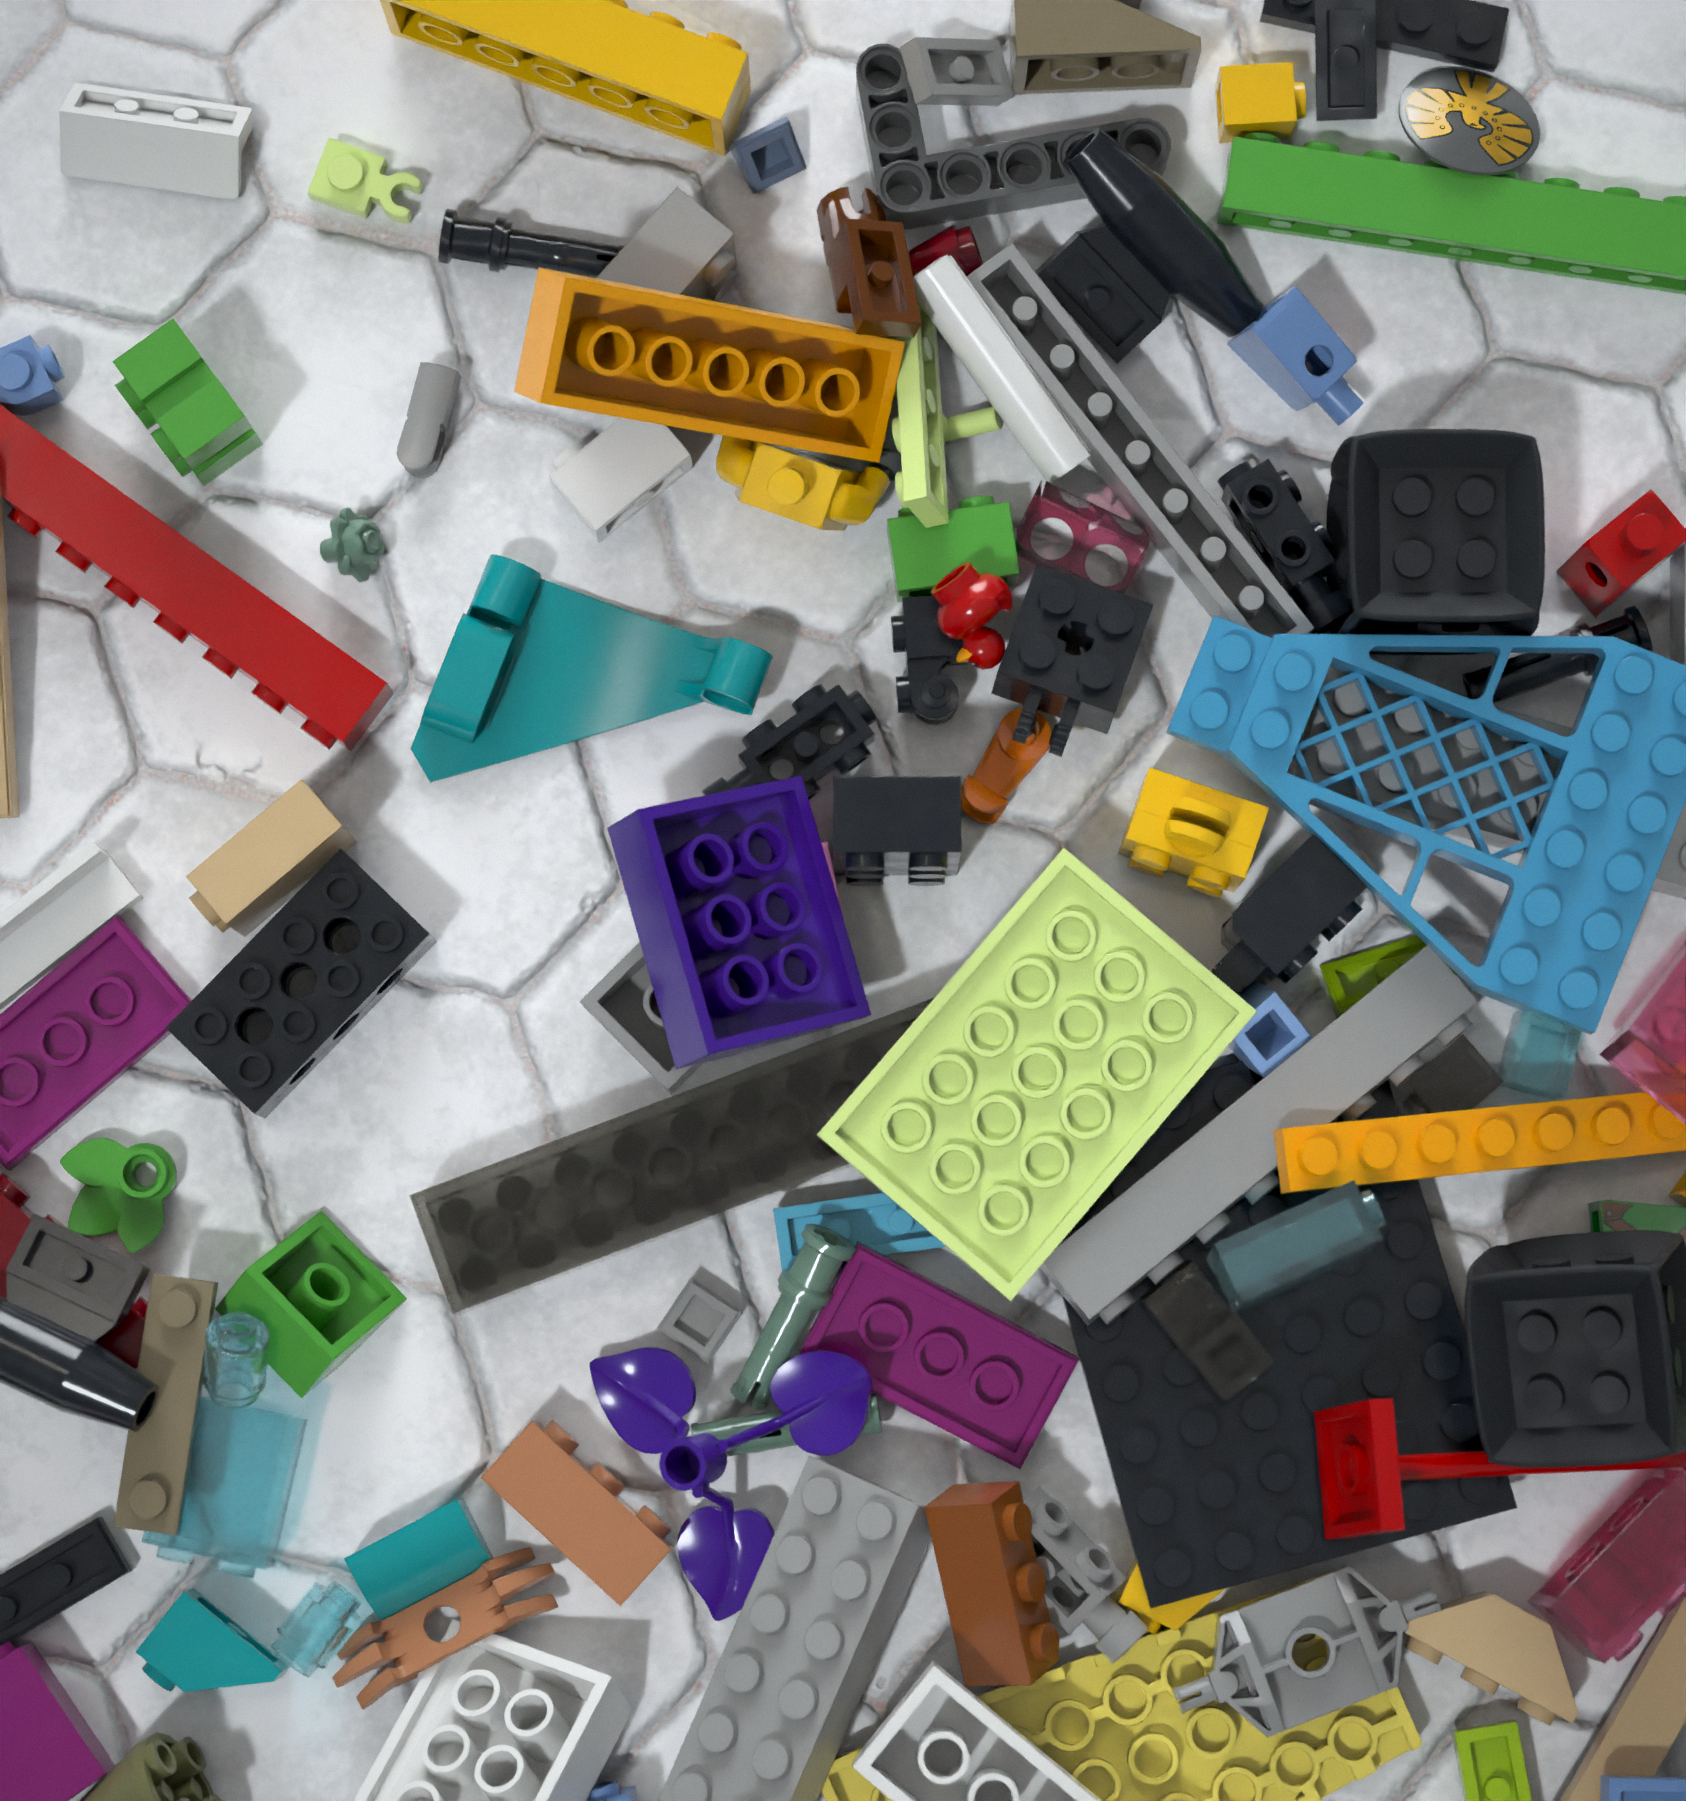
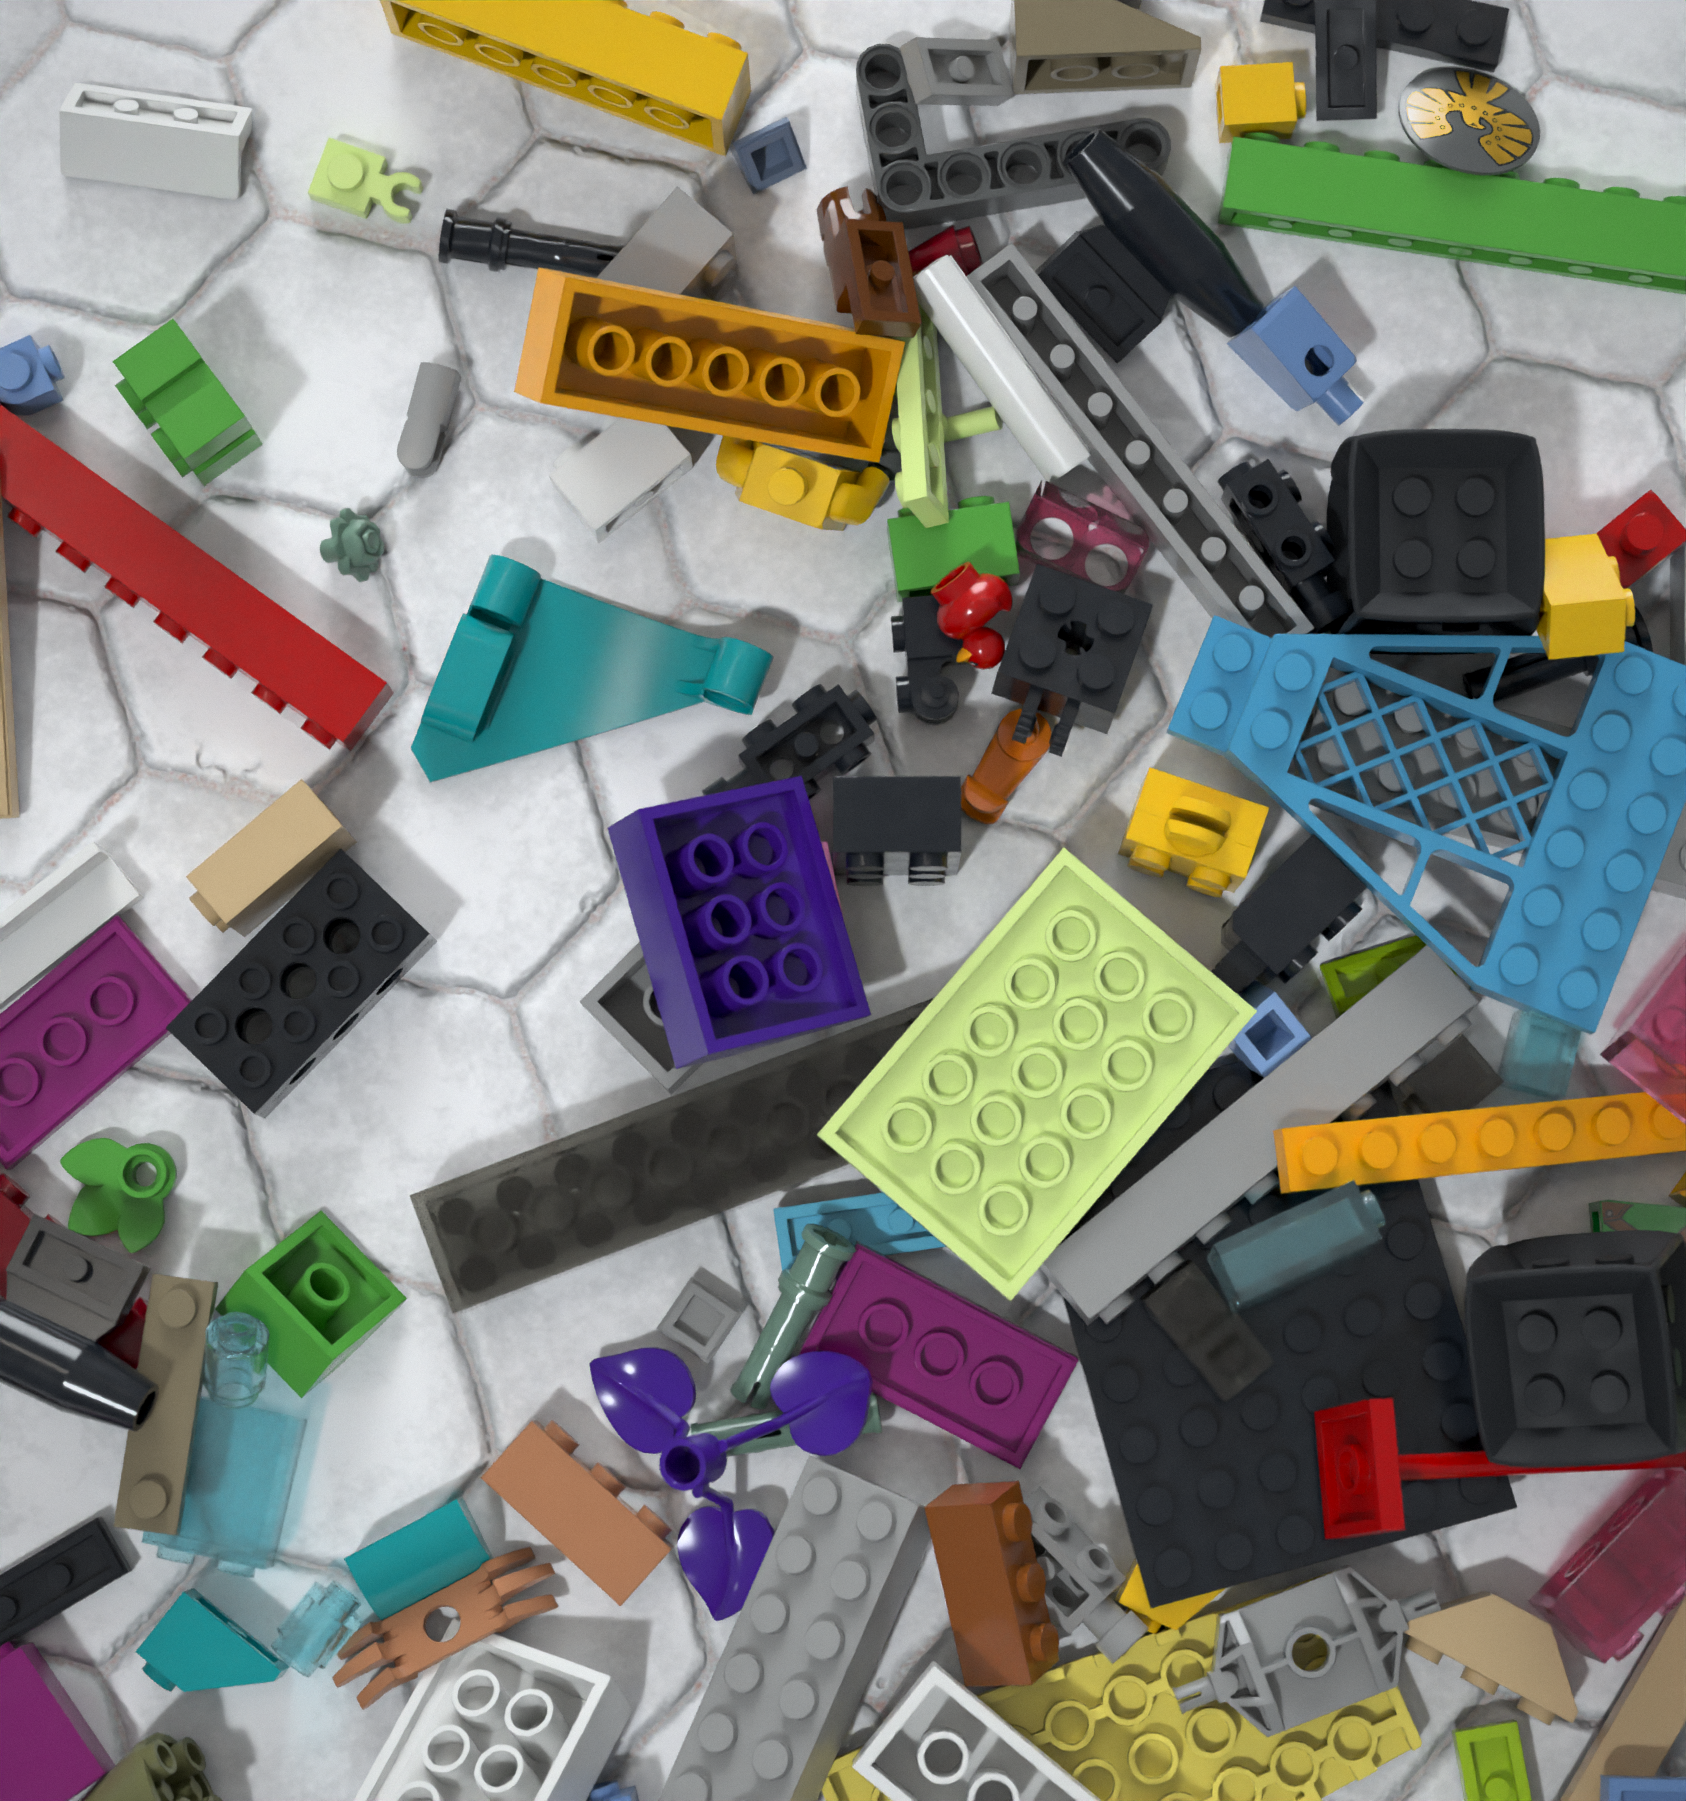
(1582, 600): none -> yellow brick

